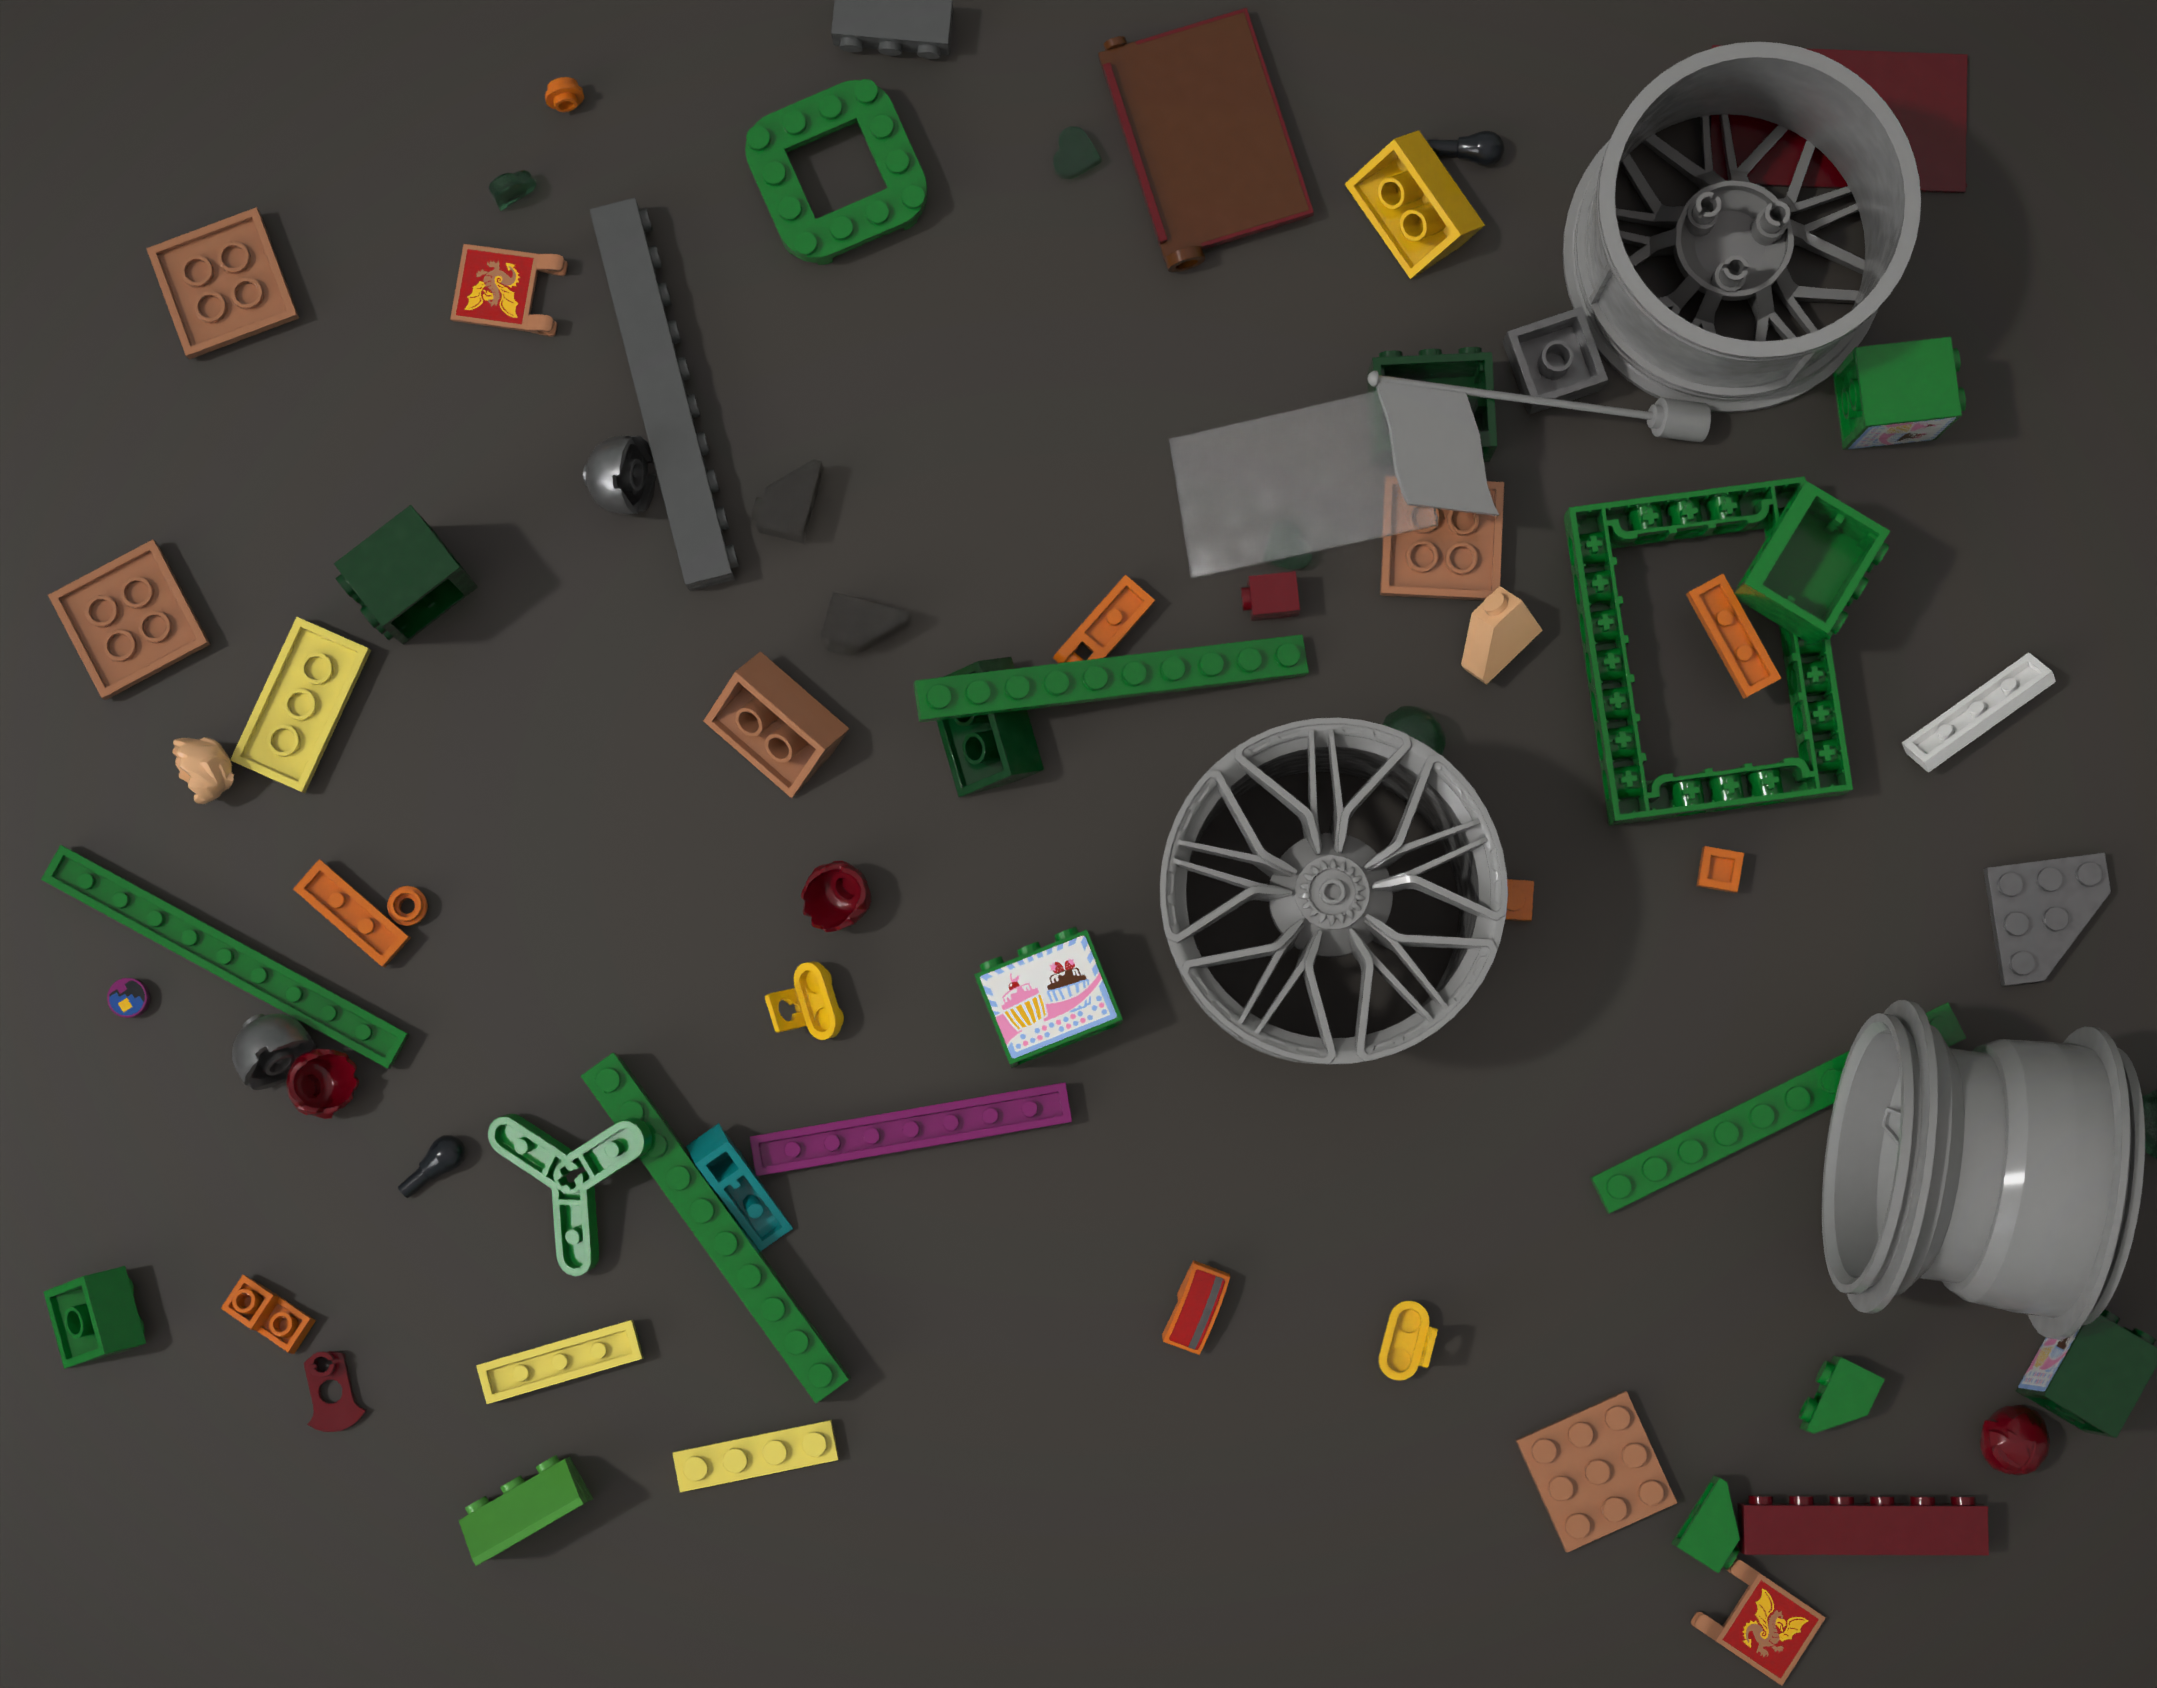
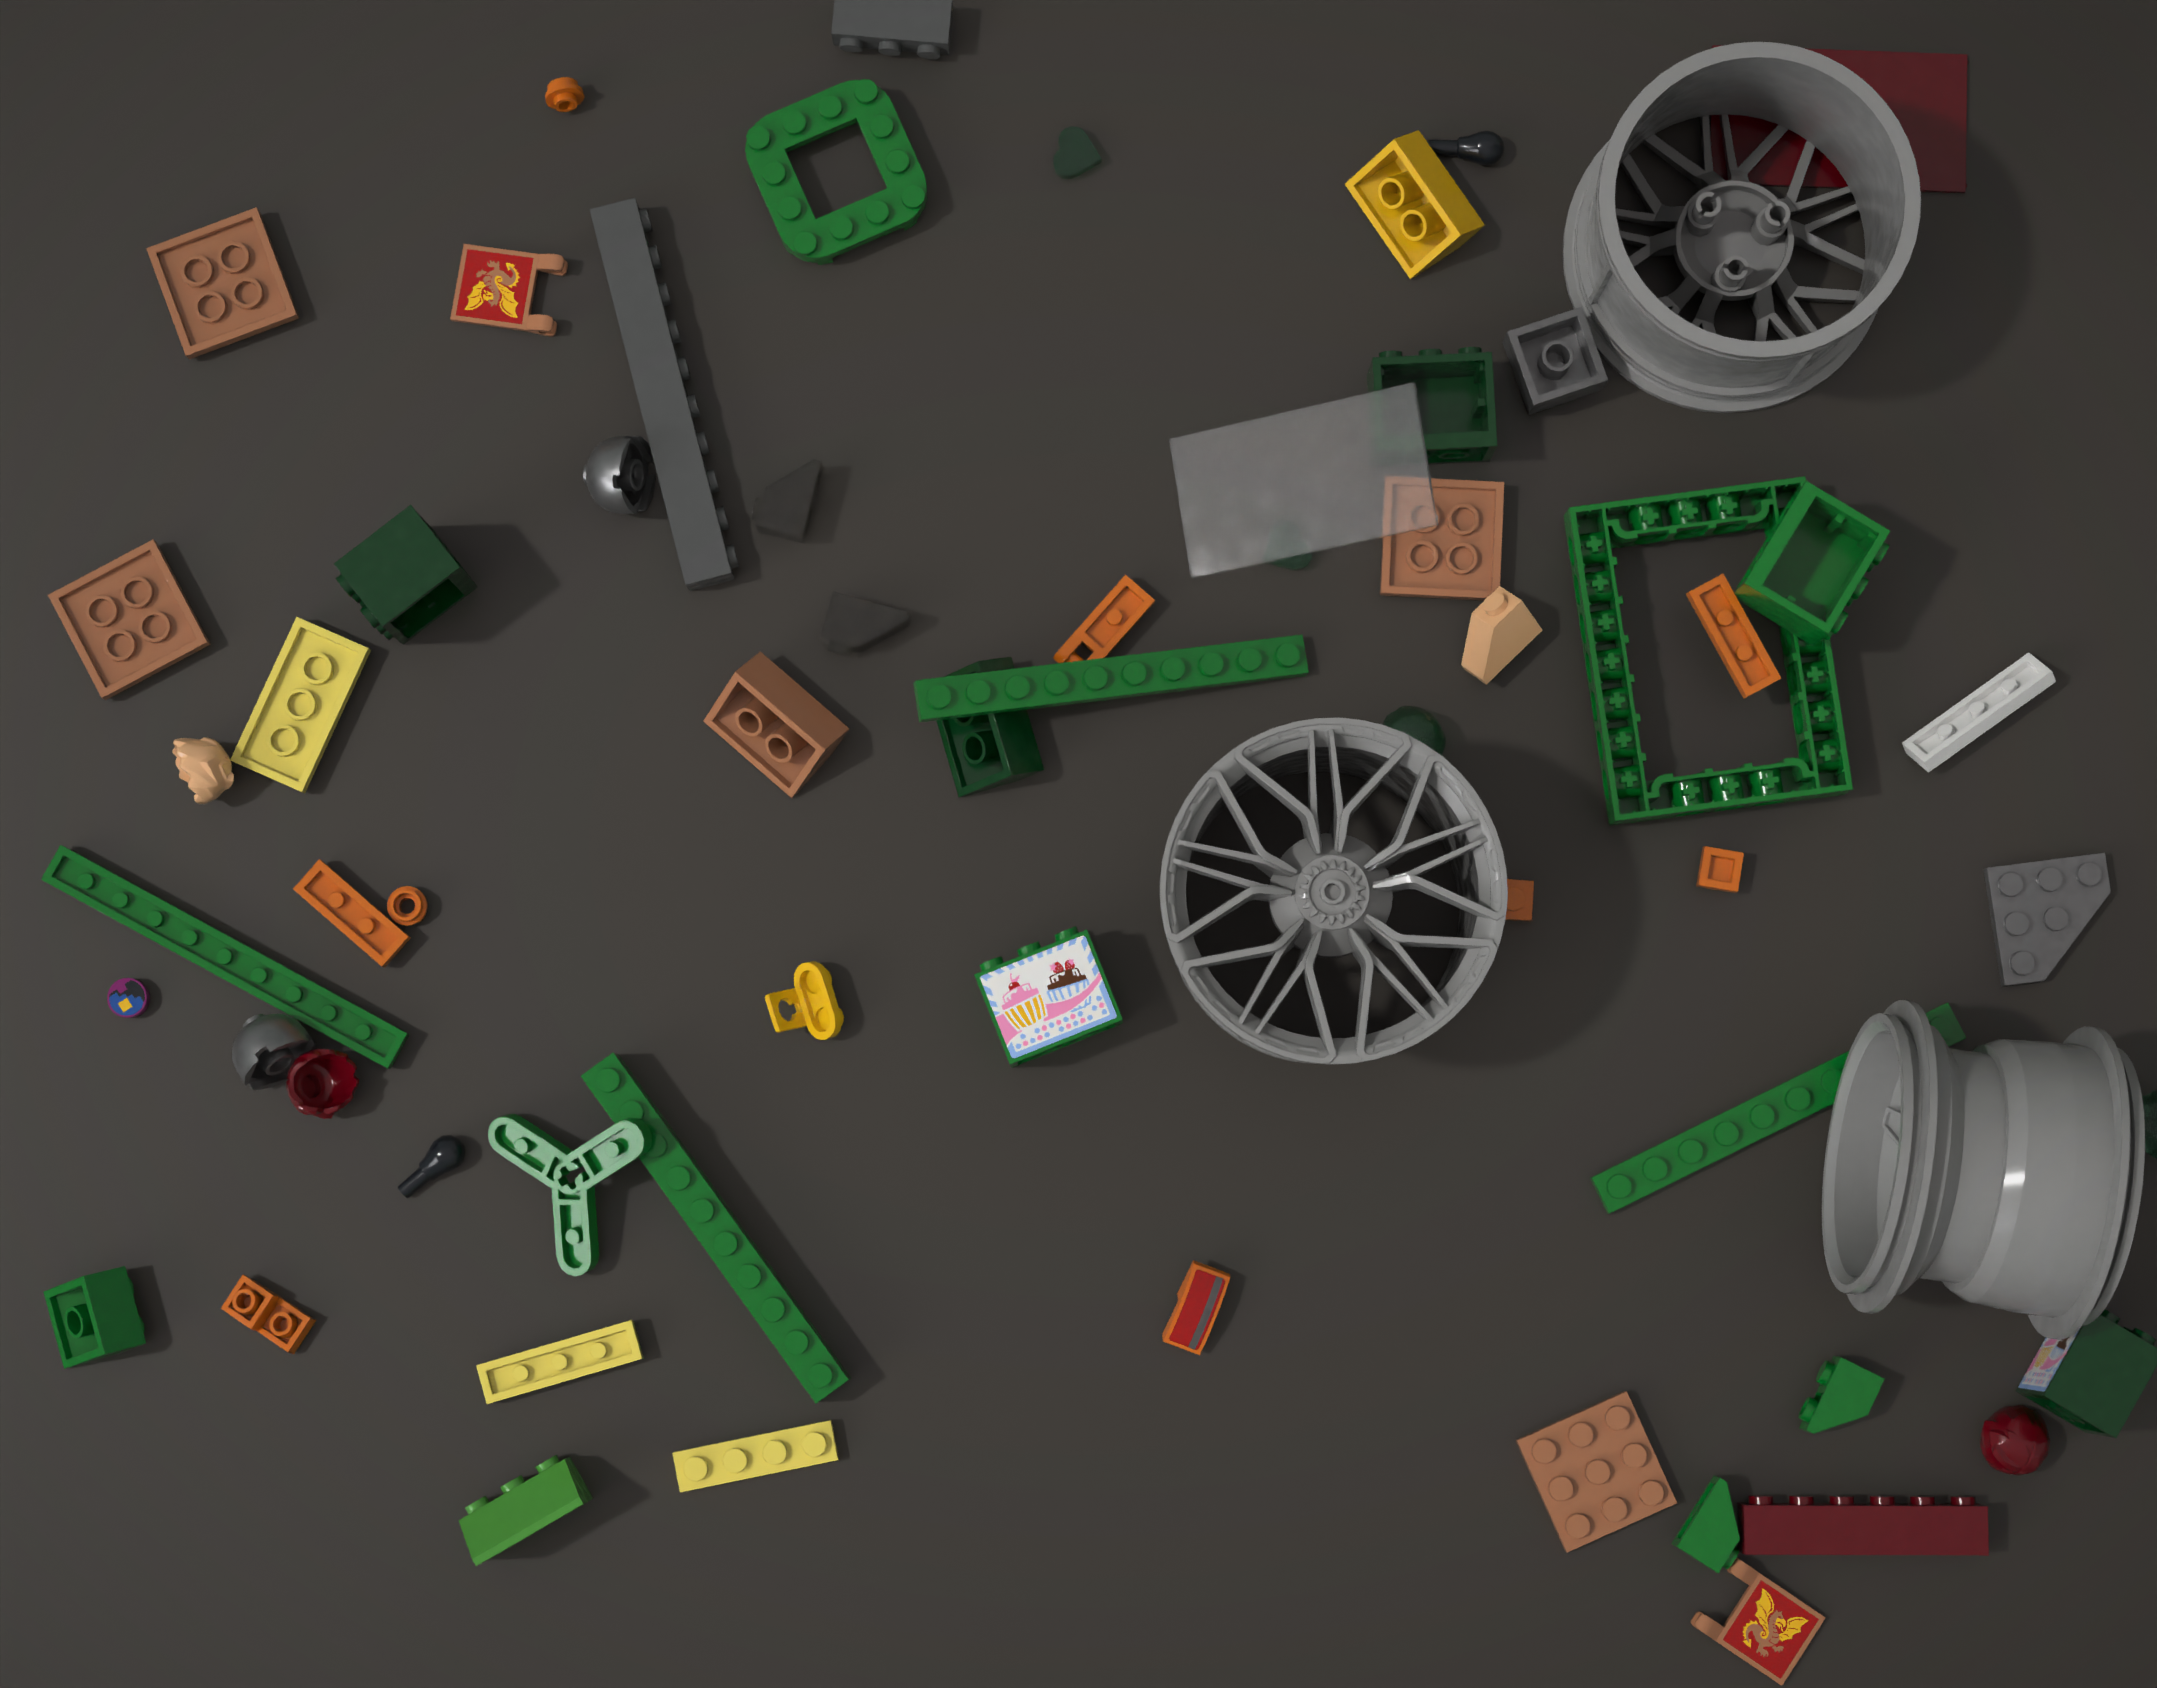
(337, 1415): dark red piece -> none
(511, 187): clear green tile -> none
(738, 1187): teal slope -> none
(835, 896): dark red hair -> none
(910, 1129): magenta plate -> none
(1204, 135): reddish brown door -> none
(1271, 596): dark red brick -> none
(1406, 1341): yellow bracket -> none
(1440, 445): light grey flag -> none
(1898, 393): green container -> none

